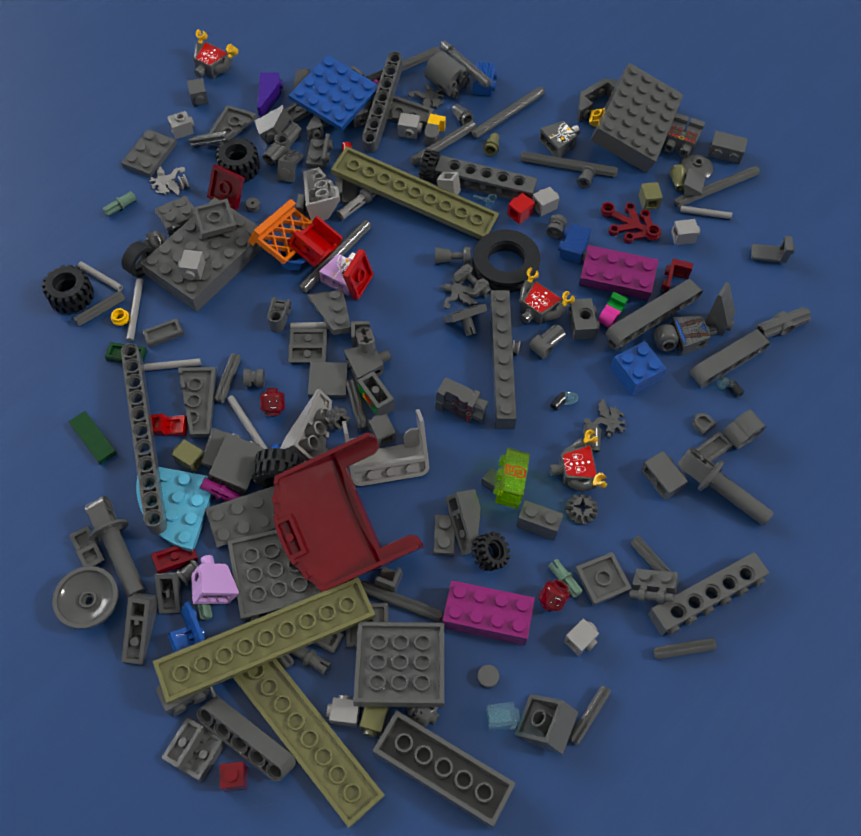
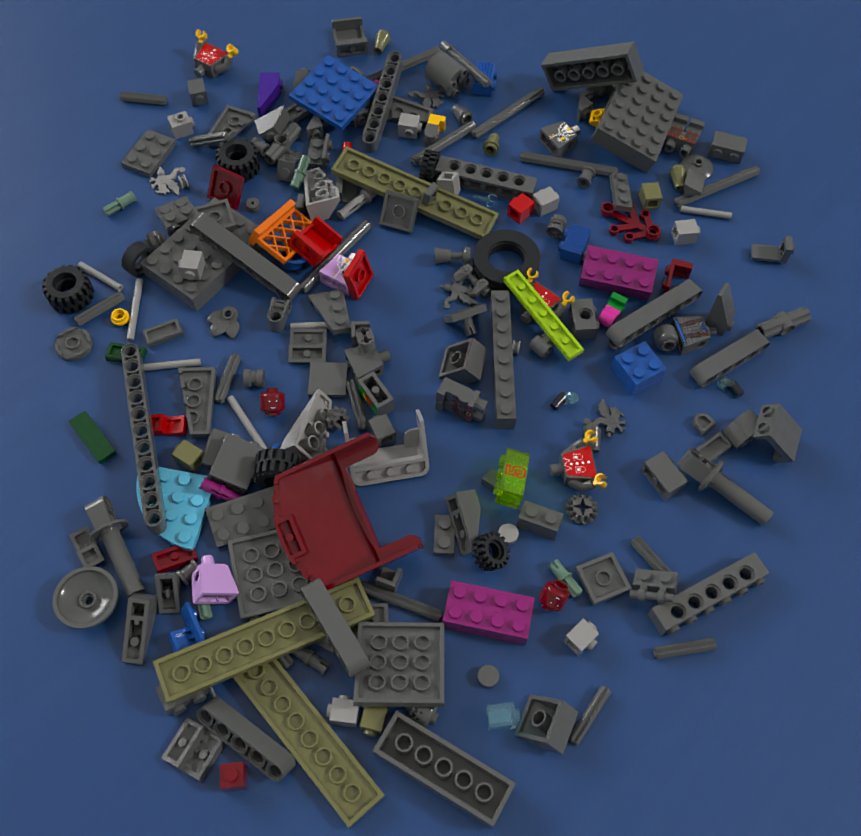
(73, 344): none -> dark grey tile
(143, 98): none -> dark grey axle
(224, 324): none -> dark grey plate
(245, 257): none -> dark grey beam
(261, 147): none -> dark grey bush
(300, 172): none -> sand green axle
(335, 627): none -> dark grey beam
(349, 37): none -> dark grey panel
(381, 41): none -> olive cone
(399, 211): none -> dark grey tile
(430, 194): none -> dark grey tile
(463, 361): none -> dark grey slope
(510, 532): none -> light grey tile
(543, 315): none -> lime tile
(593, 66): none -> dark grey brick
(620, 192): none -> dark grey plate
(779, 430): none -> dark grey panel

